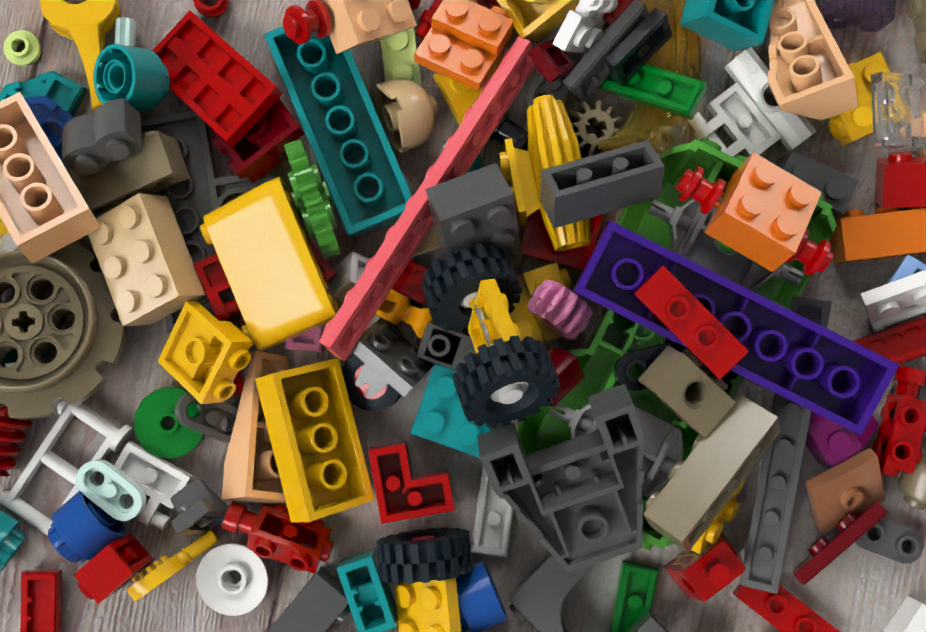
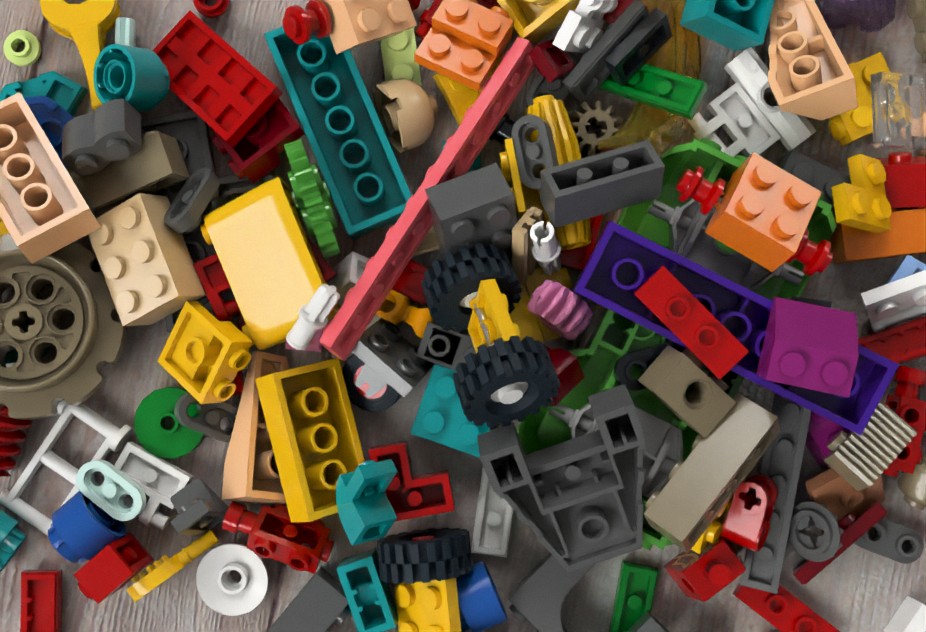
(192, 200): none -> dark grey plate
(313, 316): none -> white axle
(363, 501): none -> teal brick
(522, 244): none -> tan tile
(533, 155): none -> dark grey plate
(546, 247): none -> white axle
(748, 518): none -> red piece
(809, 544): none -> dark grey gear
(810, 347): none -> magenta slope
(864, 200): none -> yellow plate
(866, 456): none -> dark tan brick

